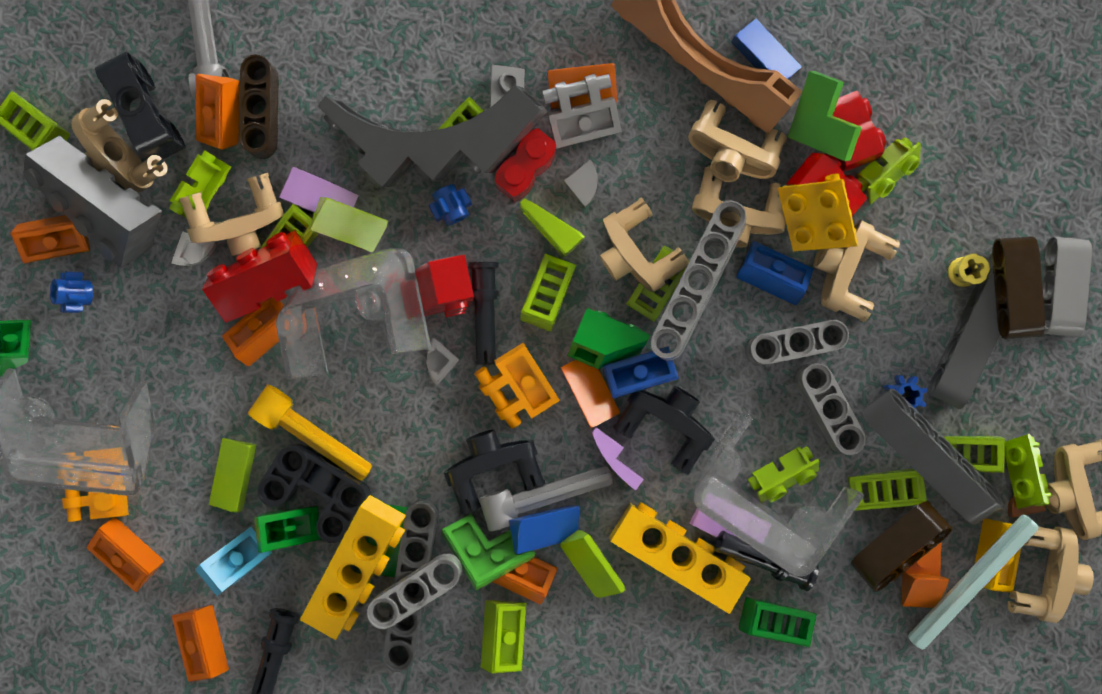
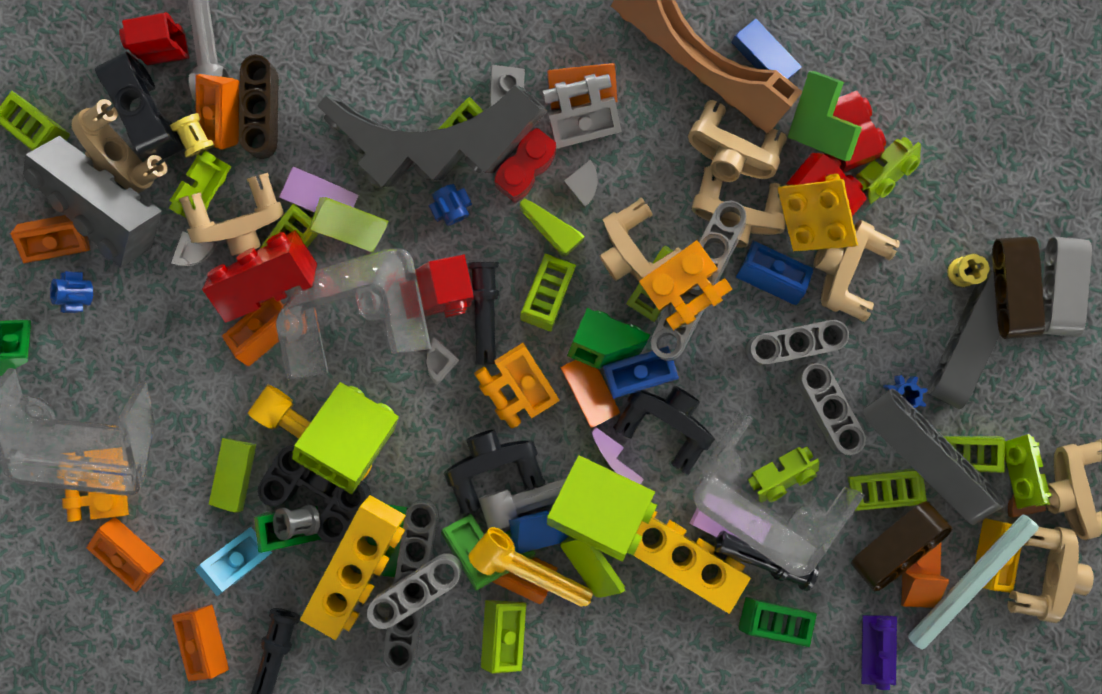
(154, 39): none -> red brick
(192, 135): none -> light yellow bush
(296, 522): none -> dark grey bush
(345, 437): none -> lime brick
(497, 553): none -> yellow axle
(602, 509): none -> lime brick
(678, 277): none -> light orange plate
(879, 651): none -> dark purple hinge

